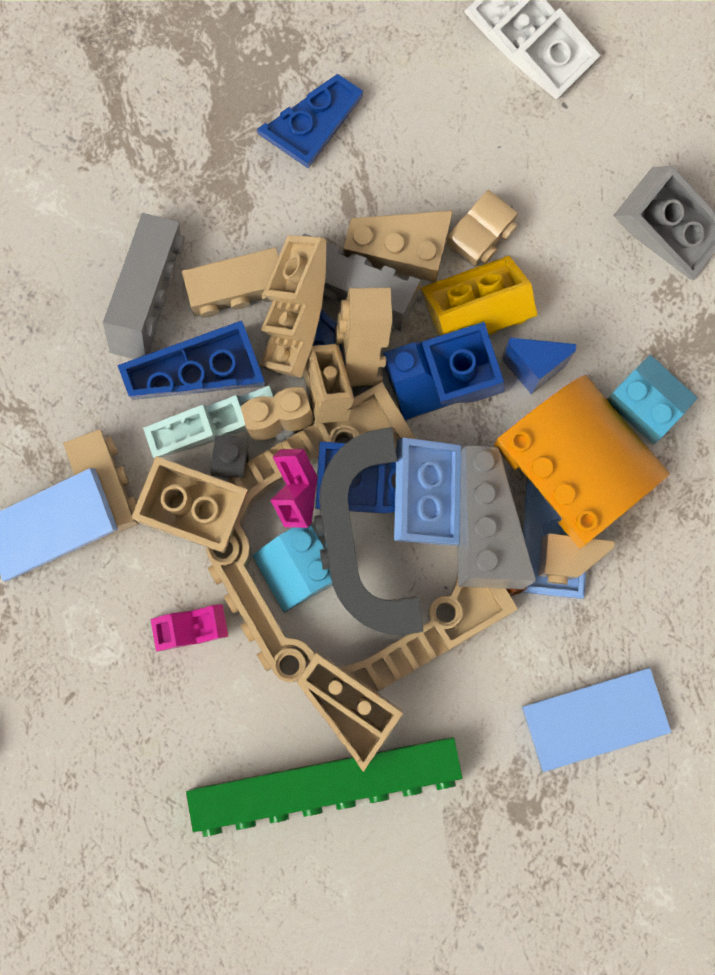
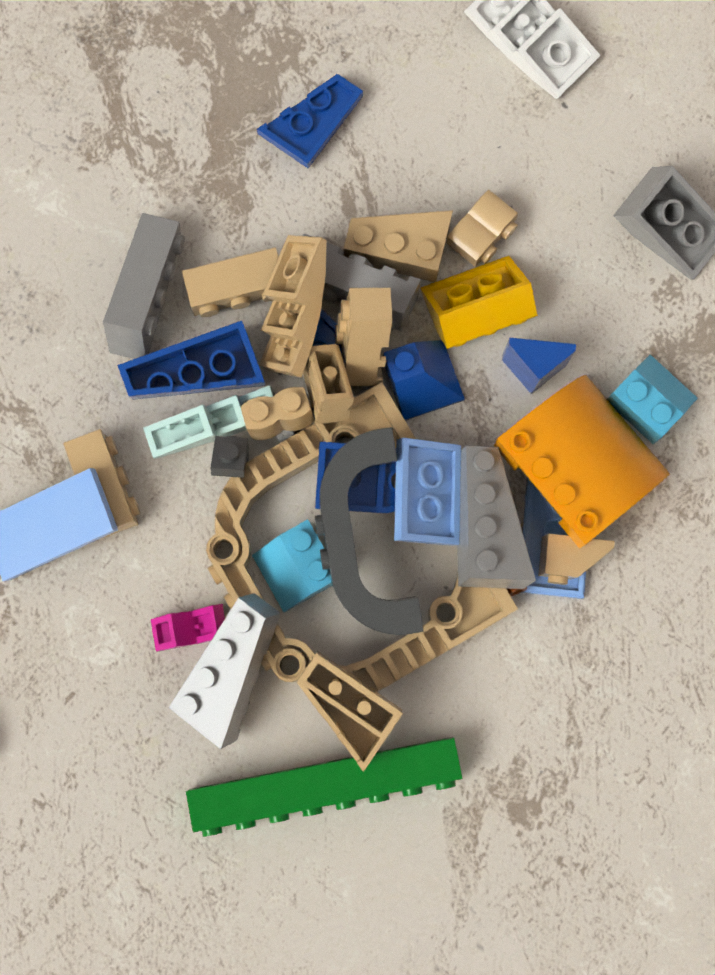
(189, 504): tan slope -> none
(223, 678): none -> wedge
(297, 498): dark pink slope -> none
(464, 365): blue slope -> none
(596, 719): light blue tile -> none

